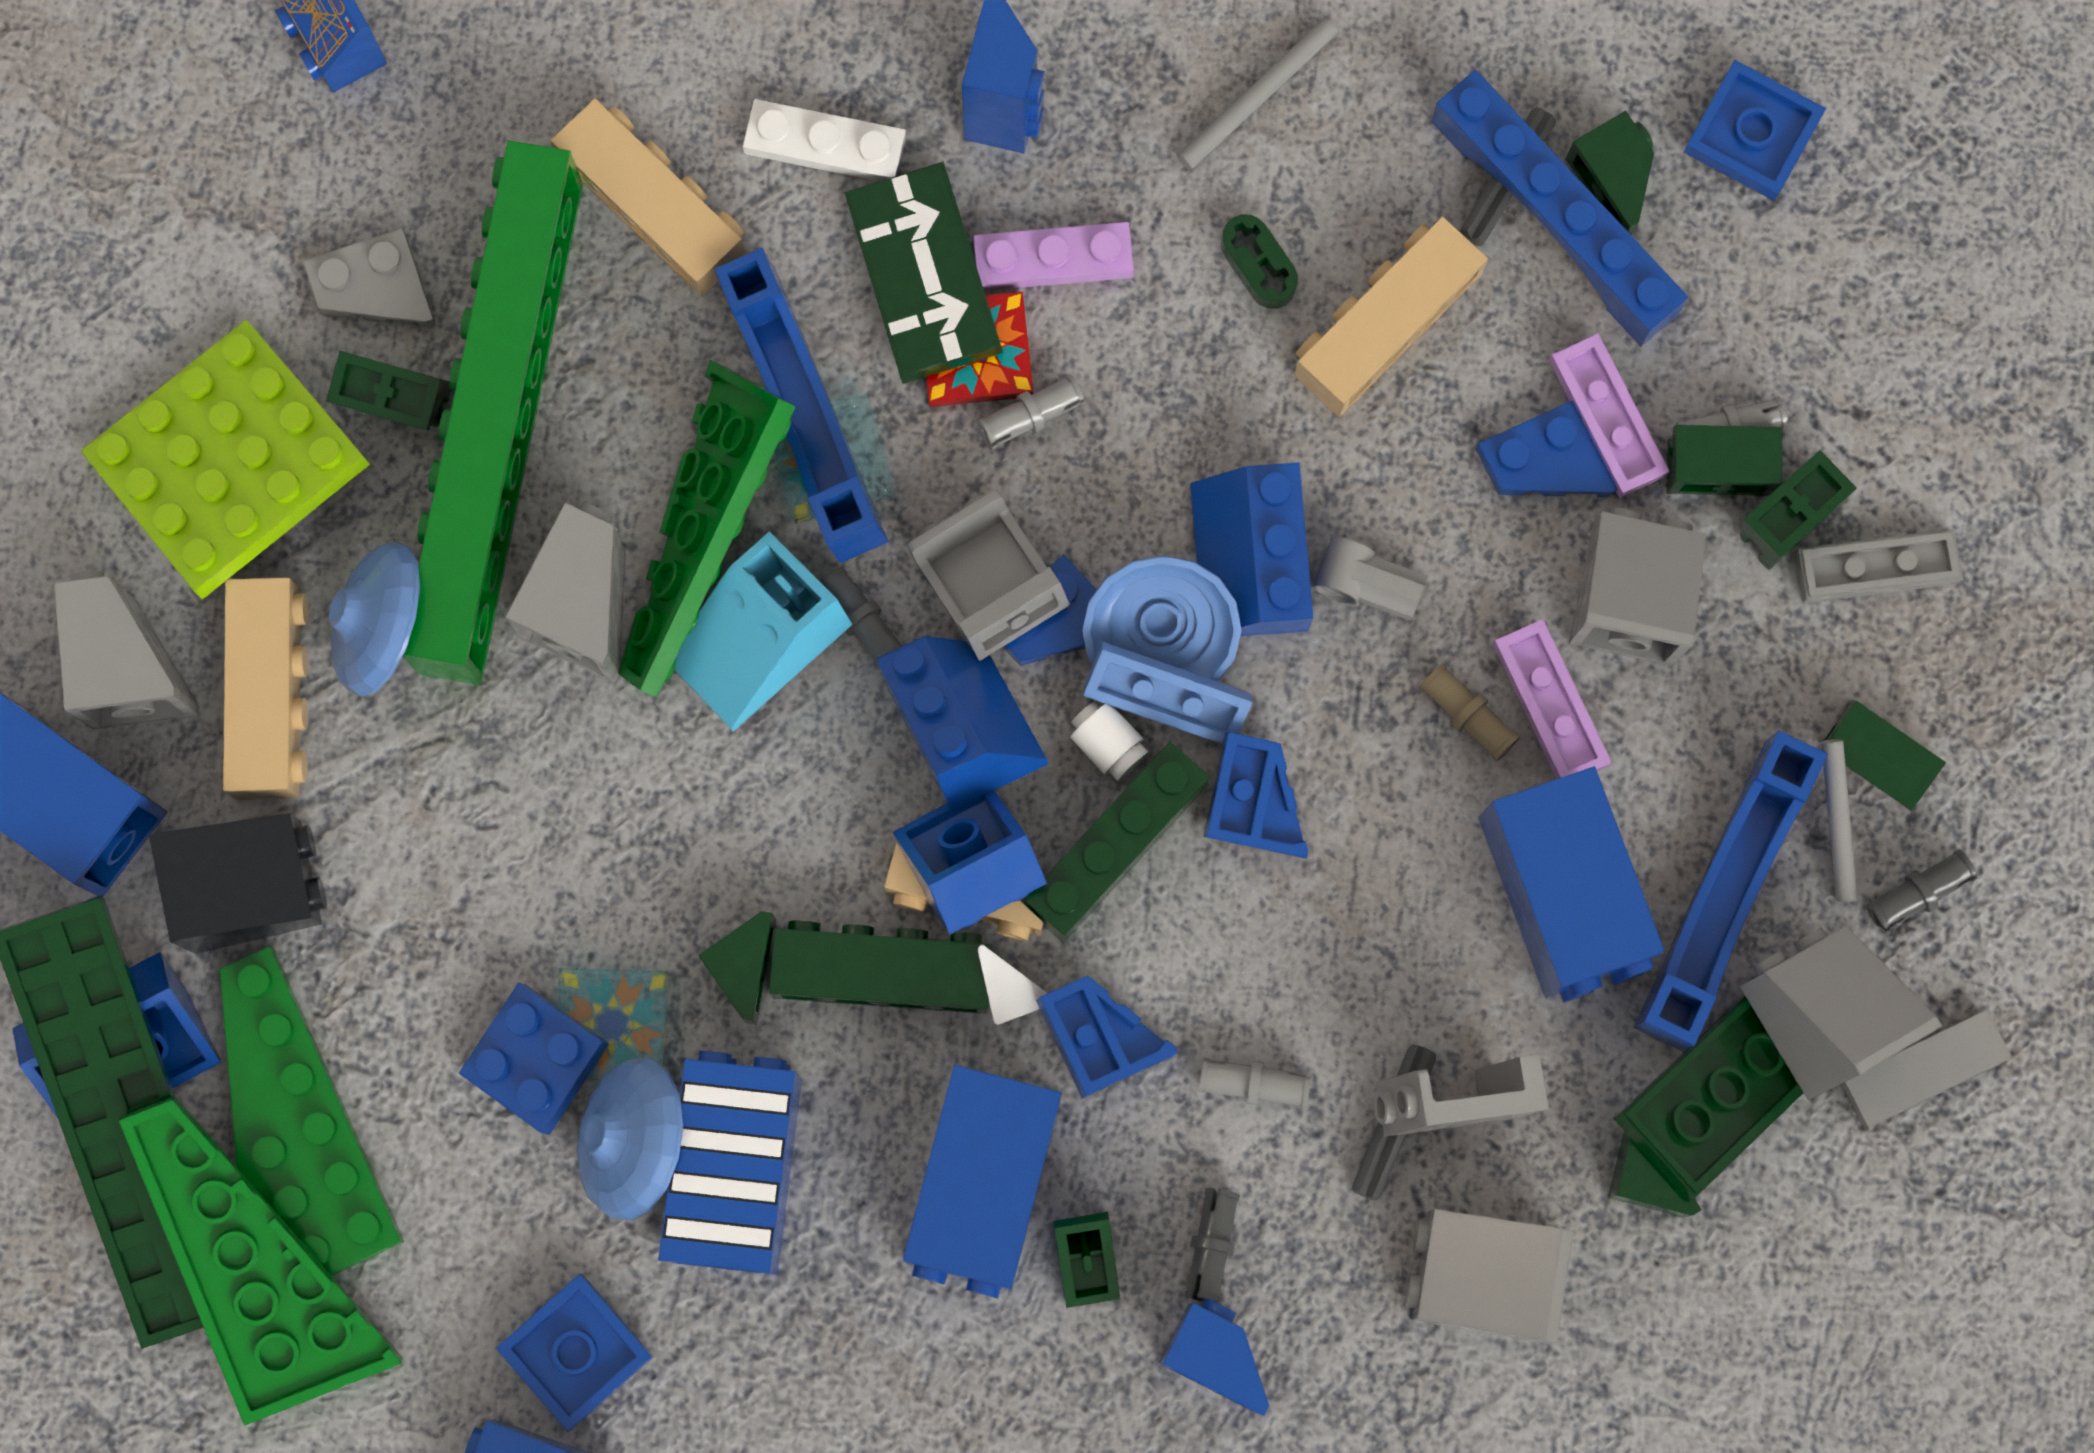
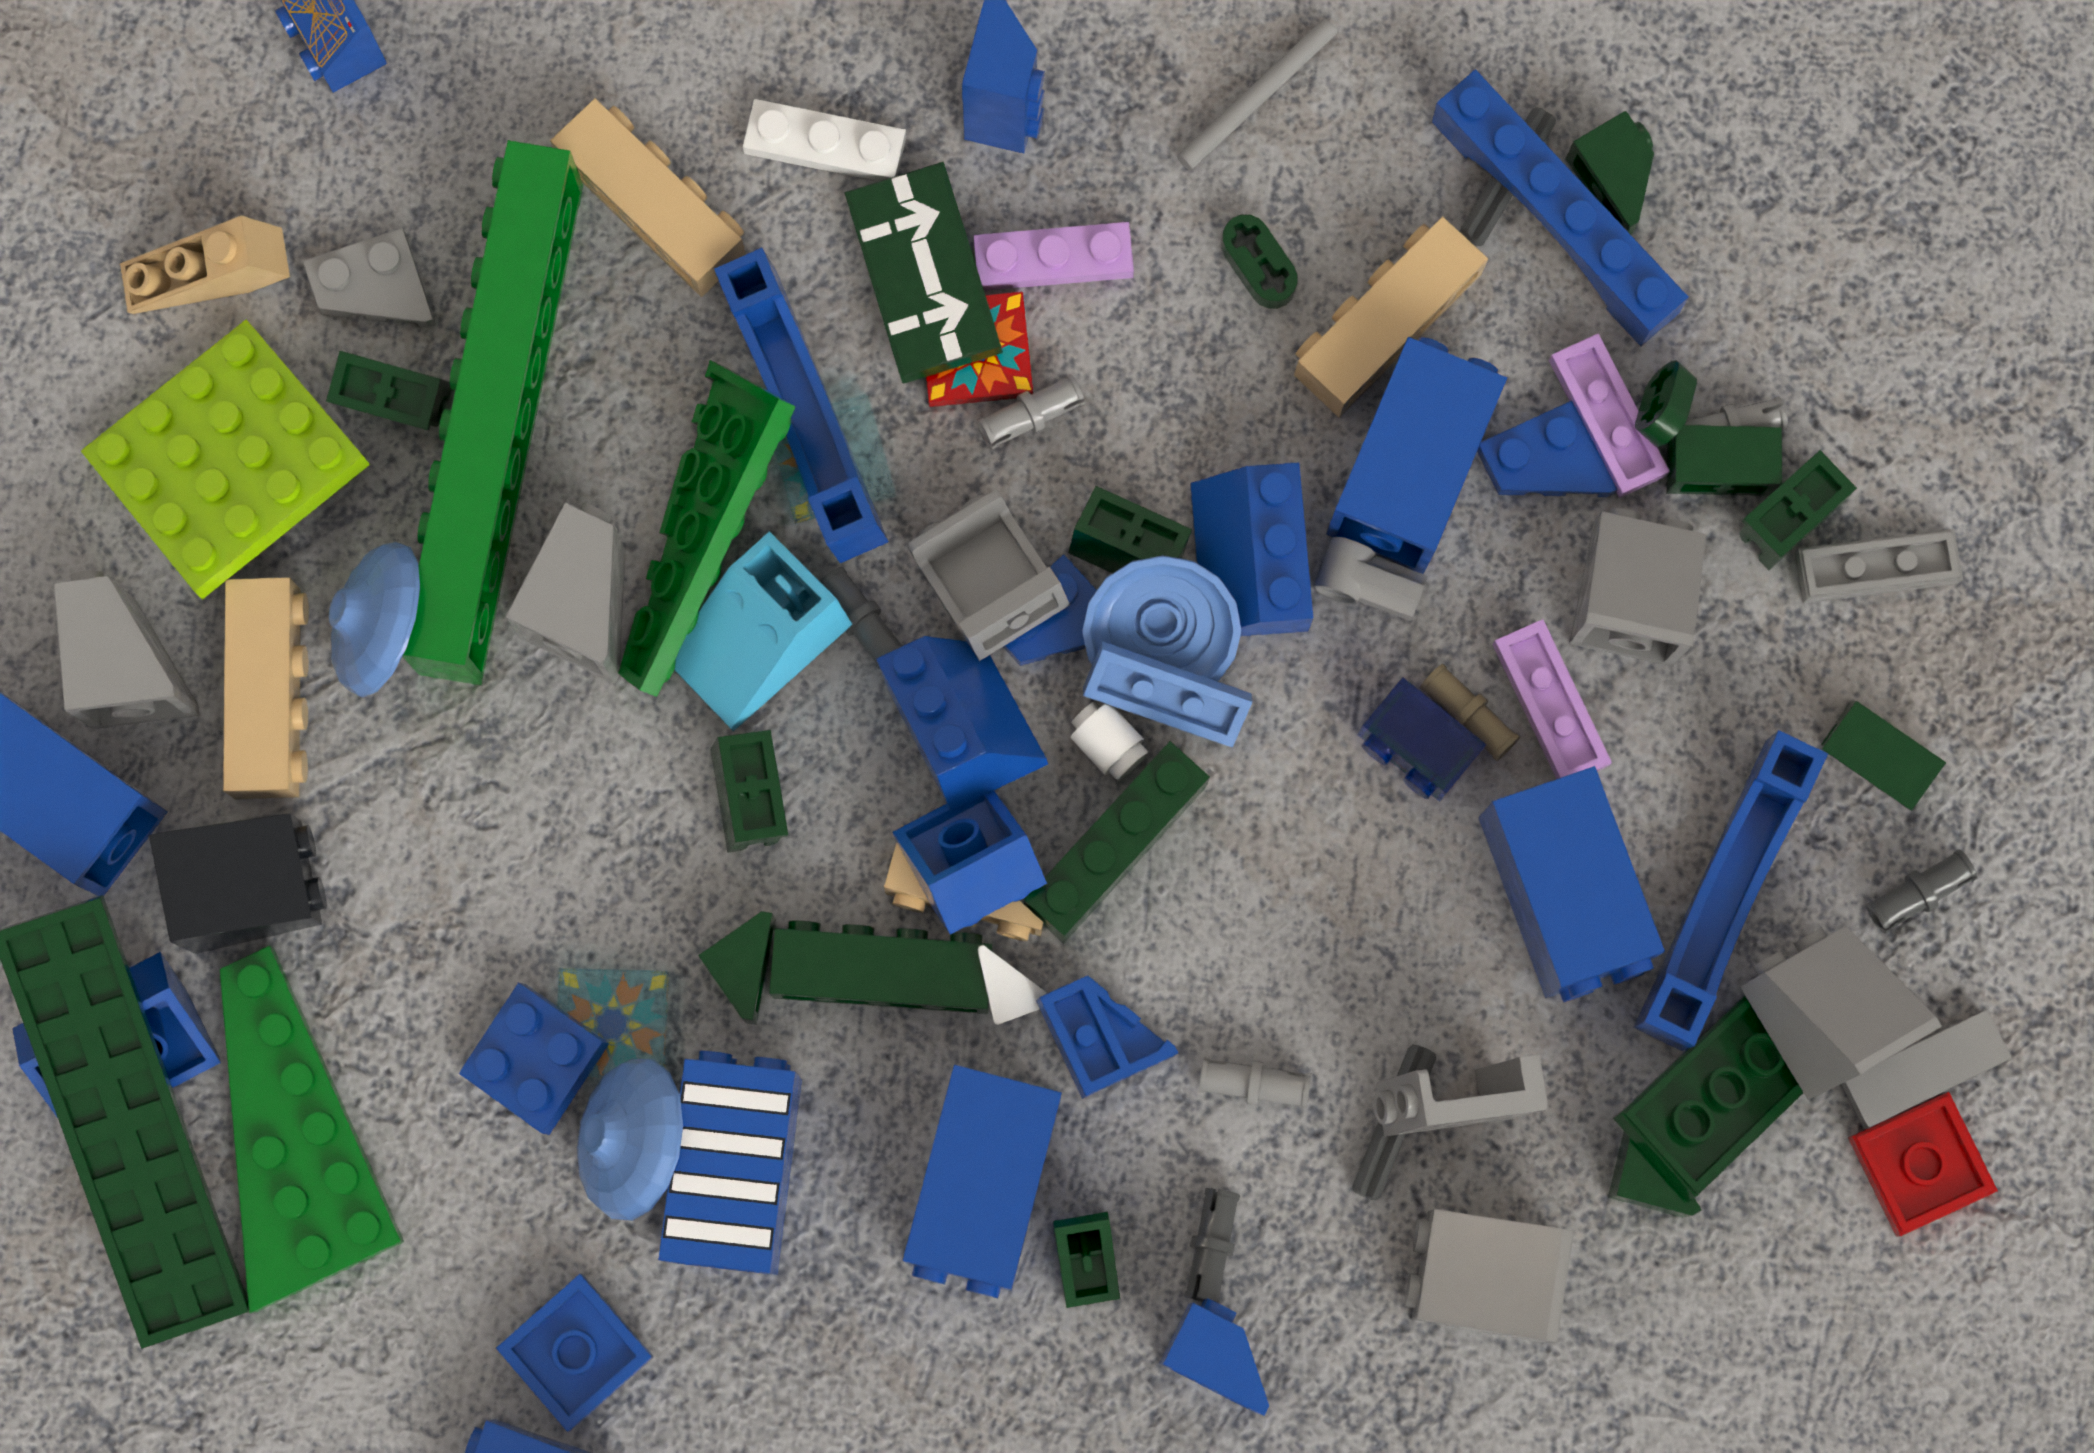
(206, 266): none -> tan slope
(260, 1293): green wing -> none
(748, 790): none -> dark green hinge
(1119, 532): none -> dark green hinge
(1253, 798): blue wing -> none
(1417, 453): none -> blue brick
(1419, 741): none -> clear blue brick
(1666, 403): none -> dark green beam
(1754, 130): blue plate -> none
(1839, 821): light grey bar -> none
(1922, 1164): none -> red tile

